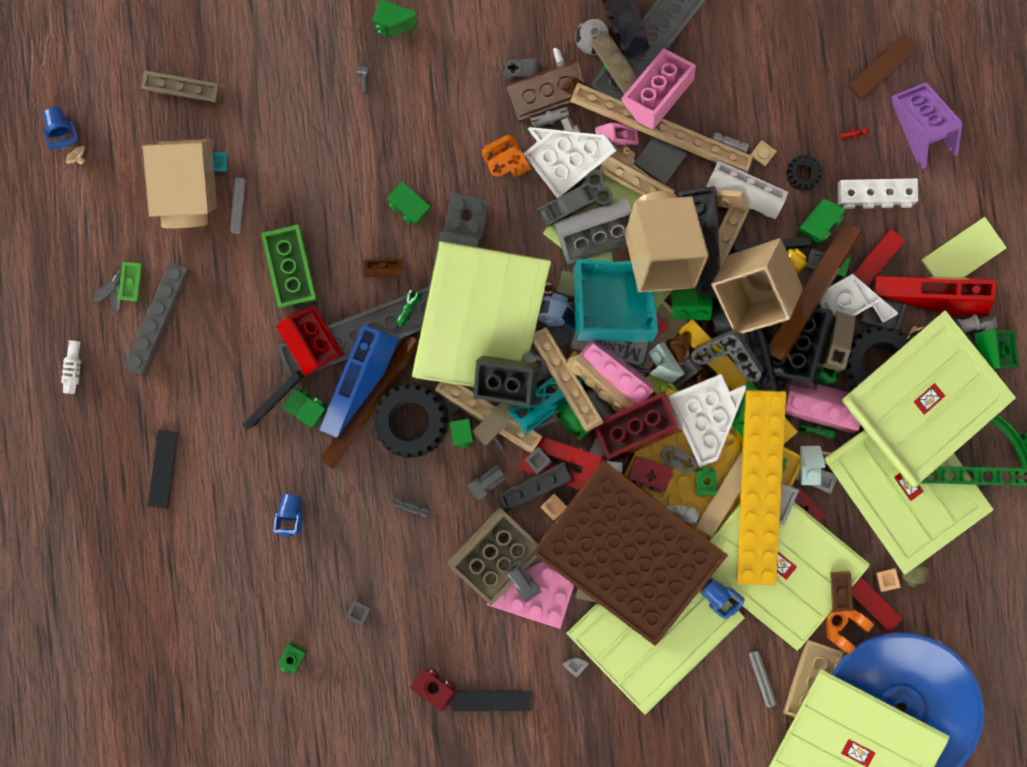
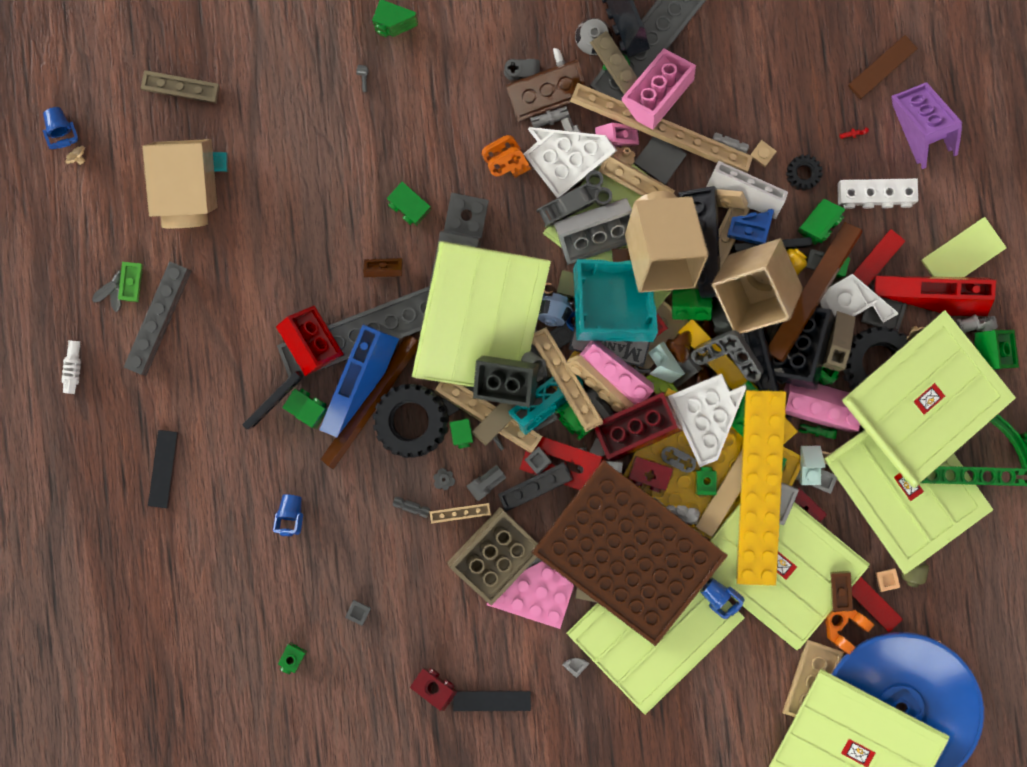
(237, 205): light grey axle -> none
(289, 267): bright green brick -> none
(411, 301): green piece -> none
(442, 473): none -> dark grey plant
(460, 513): none -> tan piece
(525, 585): dark grey piece -> none
(553, 507): light nougat plate -> none
(751, 228): none -> blue wing
(762, 679): light grey axle -> none

